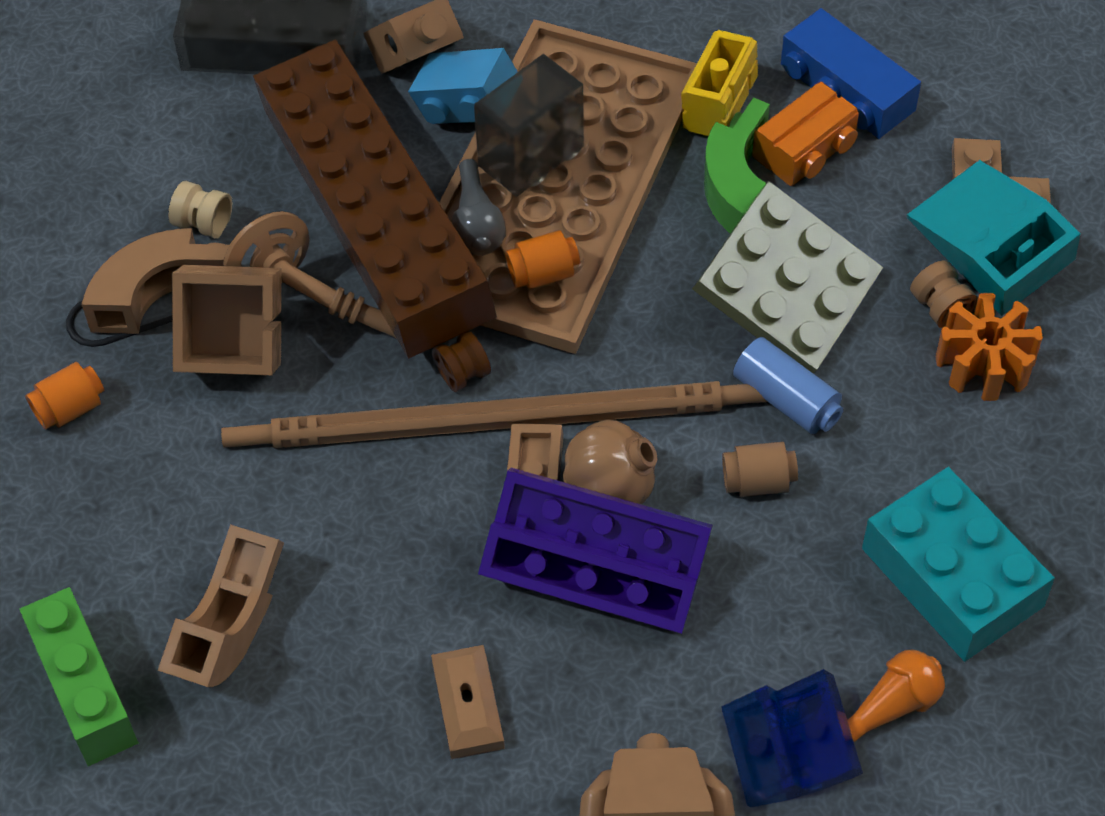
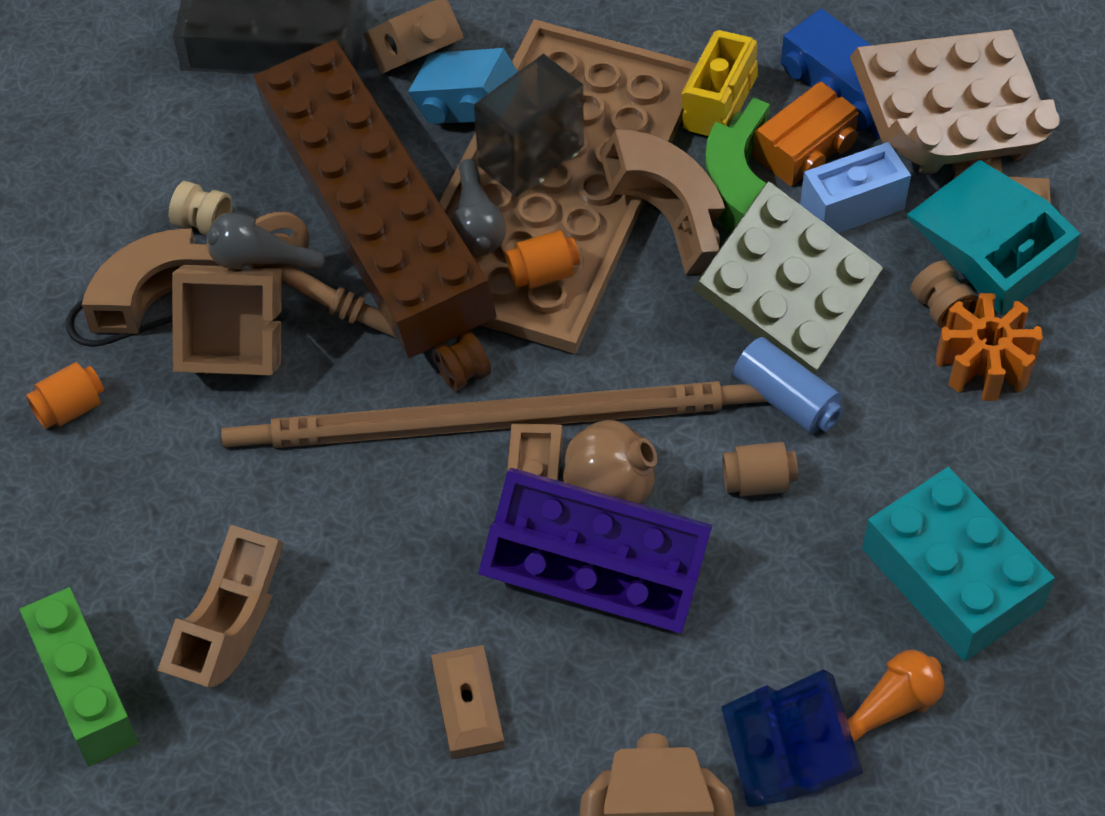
(238, 241): none -> dark grey piece
(674, 184): none -> medium nougat arch
(857, 188): none -> light blue panel
(954, 98): none -> plate

